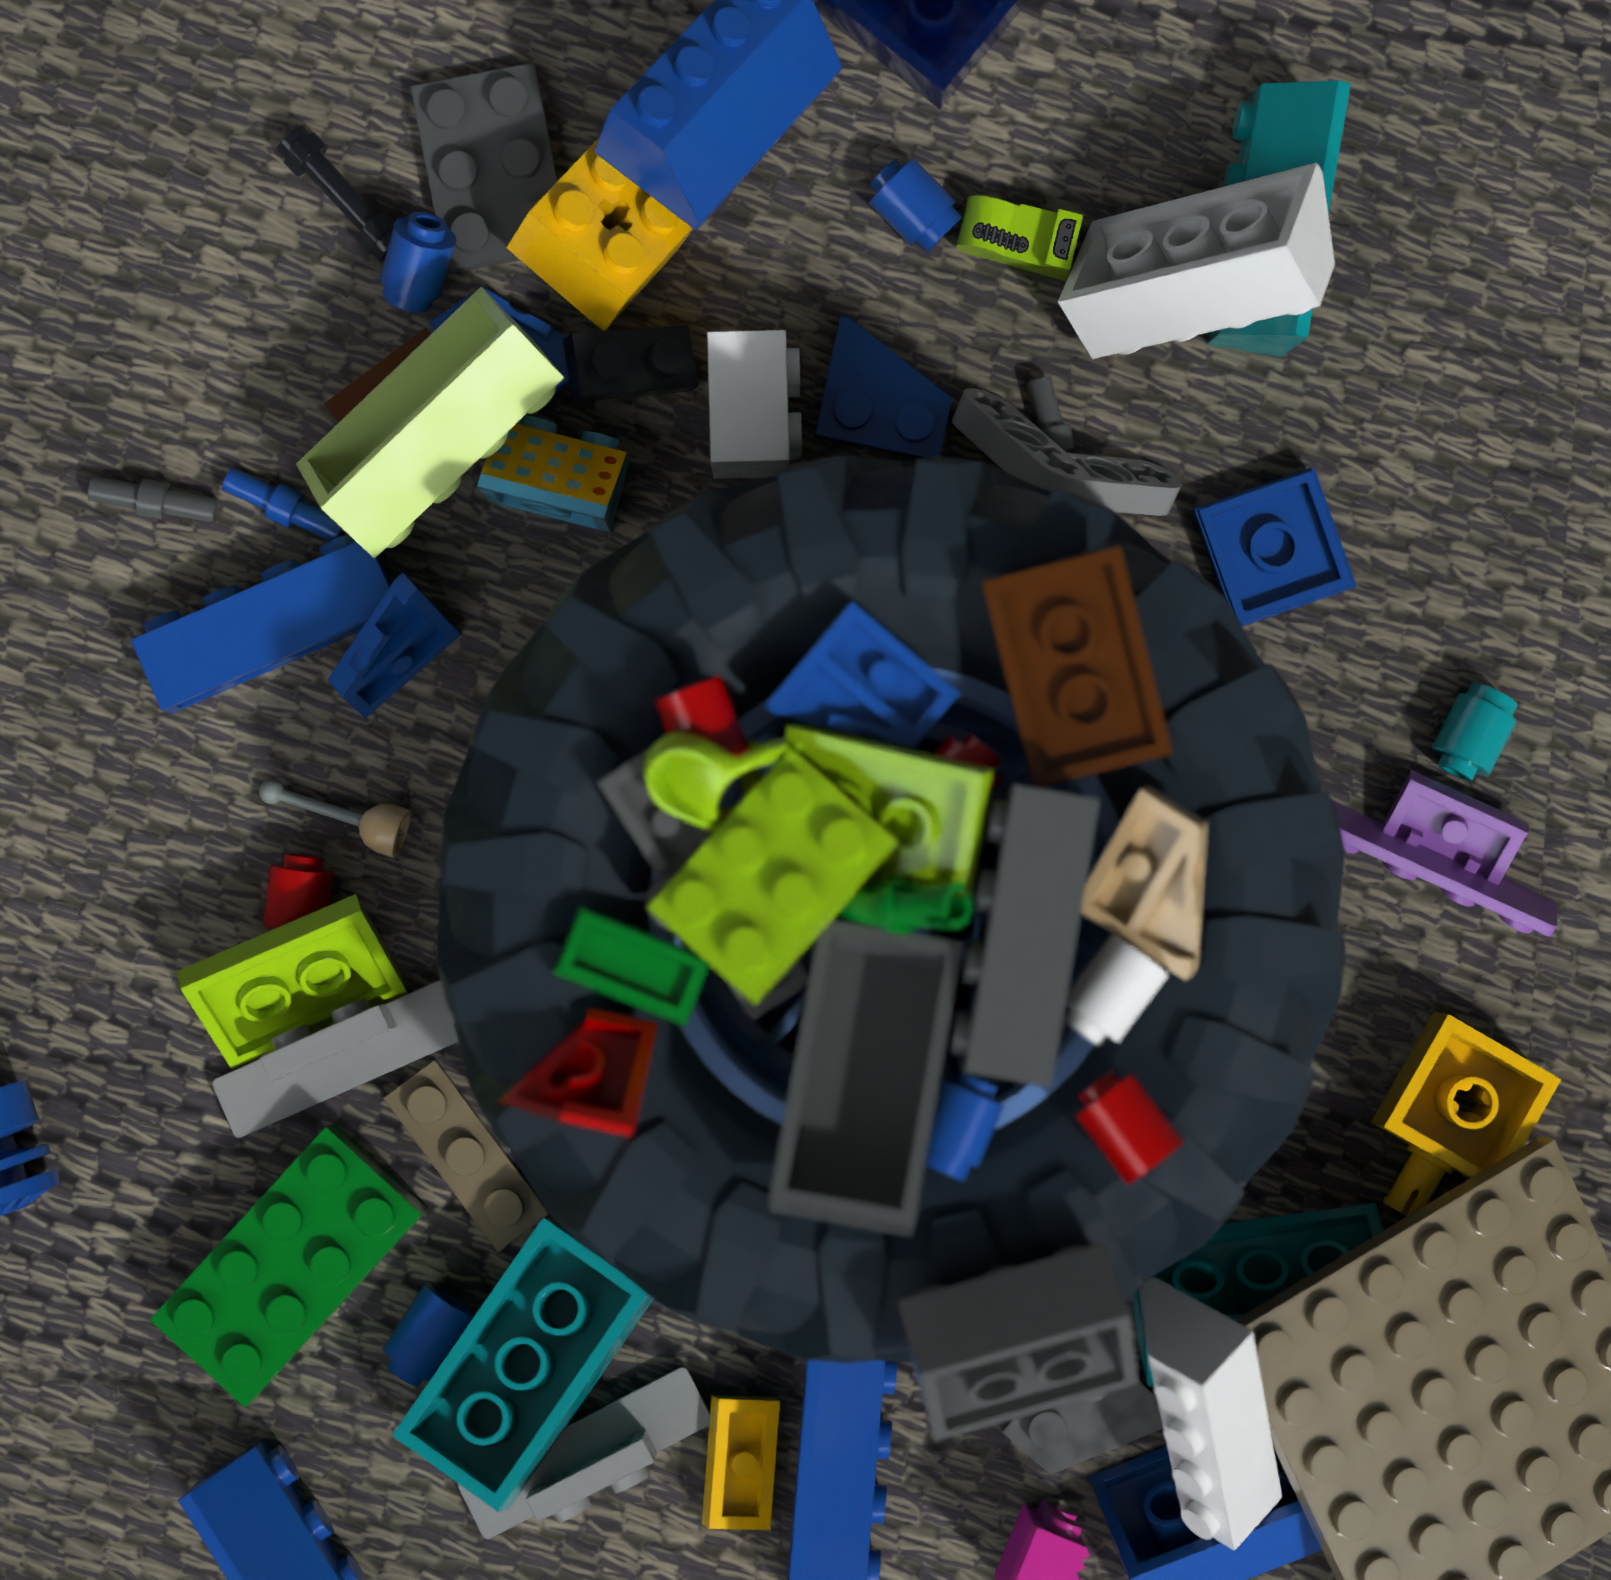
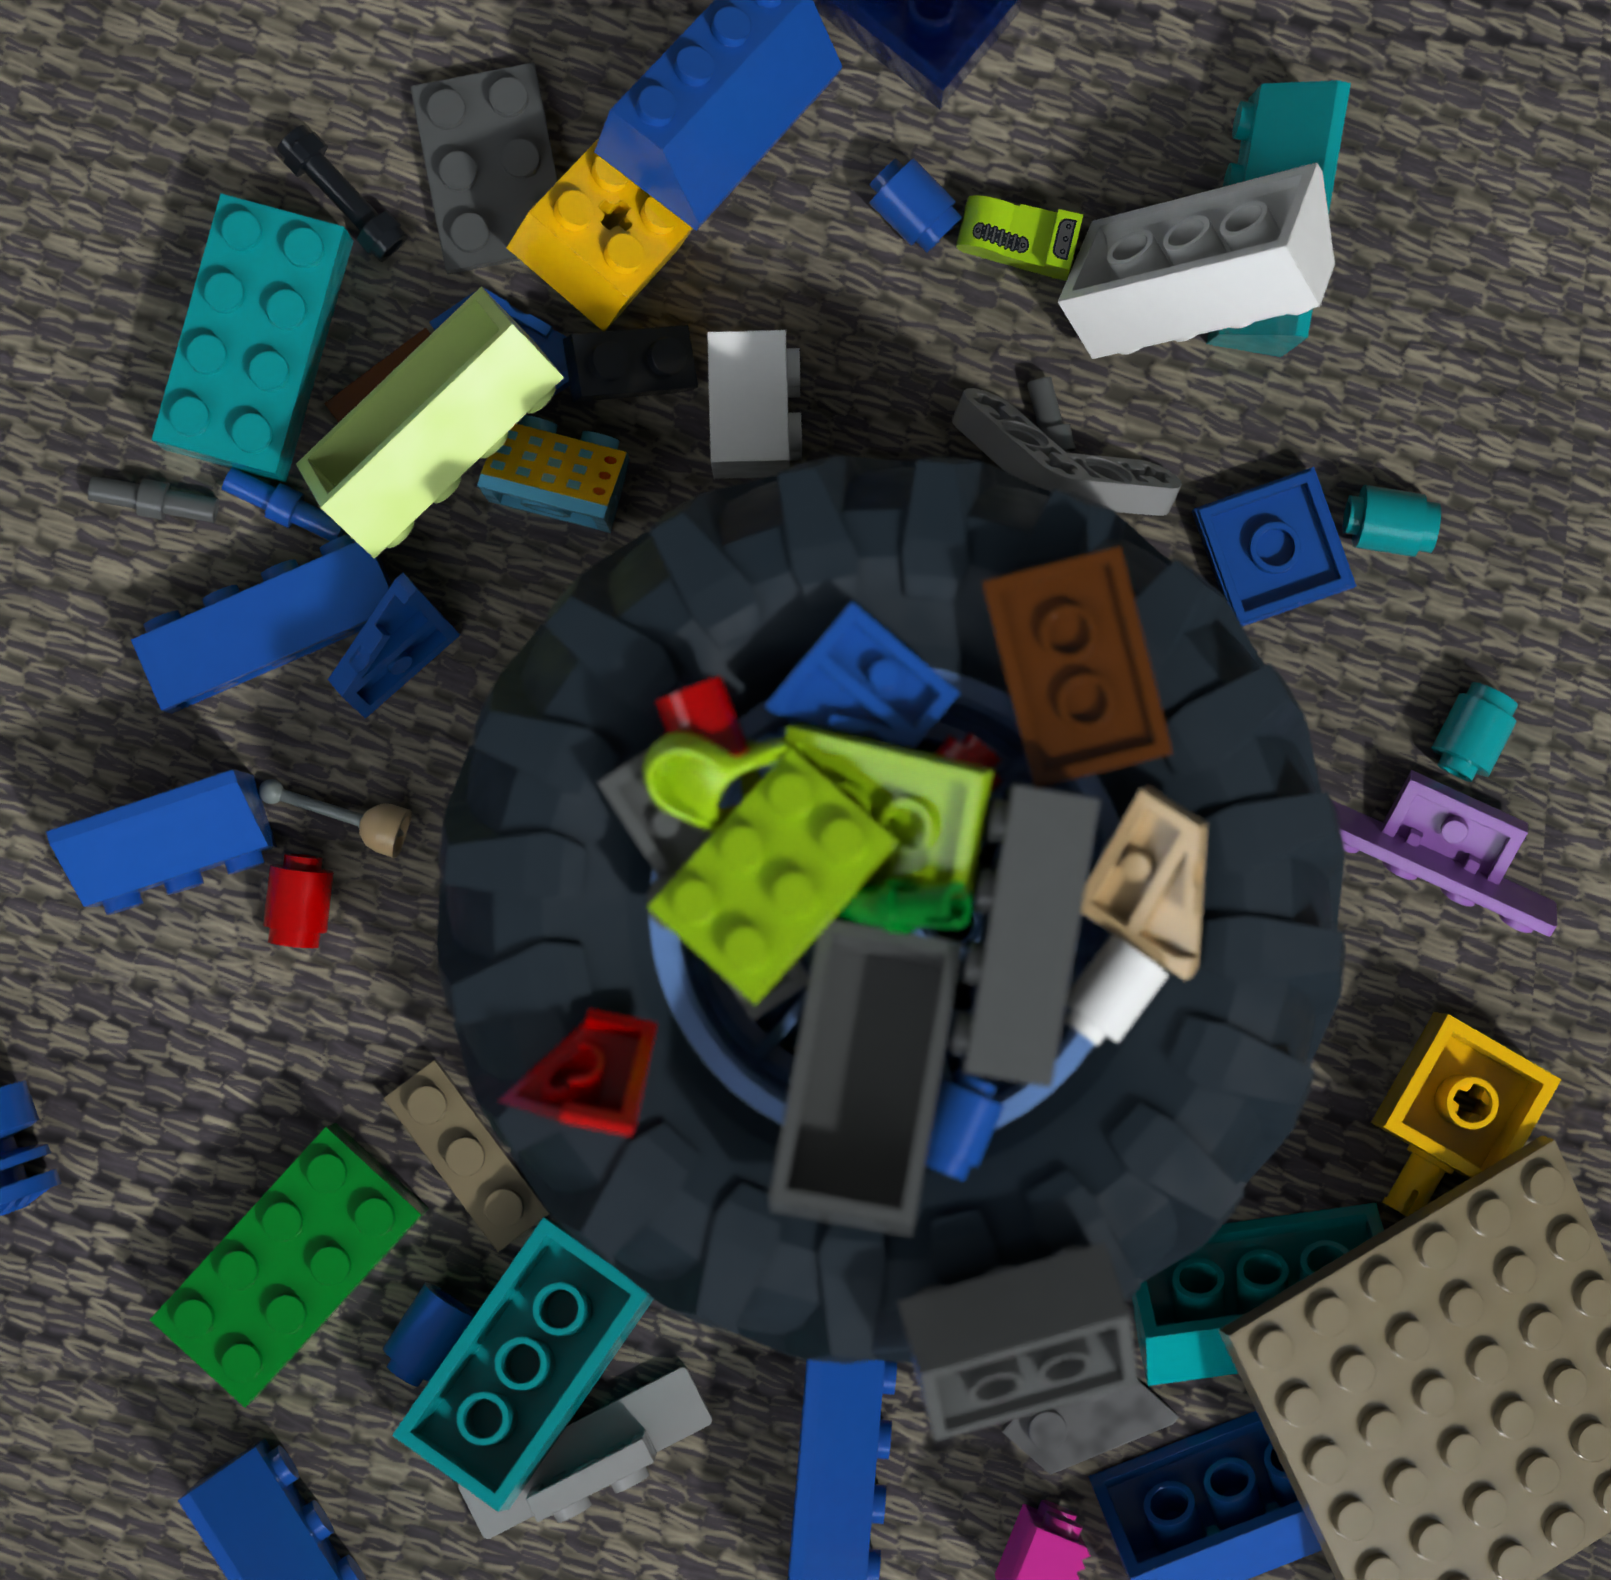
(164, 841): none -> blue slope
(253, 338): none -> teal piece
(290, 979): lime plate -> none
(336, 1059): light grey bracket -> none
(417, 261): blue brick -> none
(632, 967): green tile -> none
(740, 1462): yellow plate -> none
(880, 399): blue wing -> none
(1126, 1125): red brick -> none
(1210, 1414): white slope -> none
(1392, 521): none -> teal brick

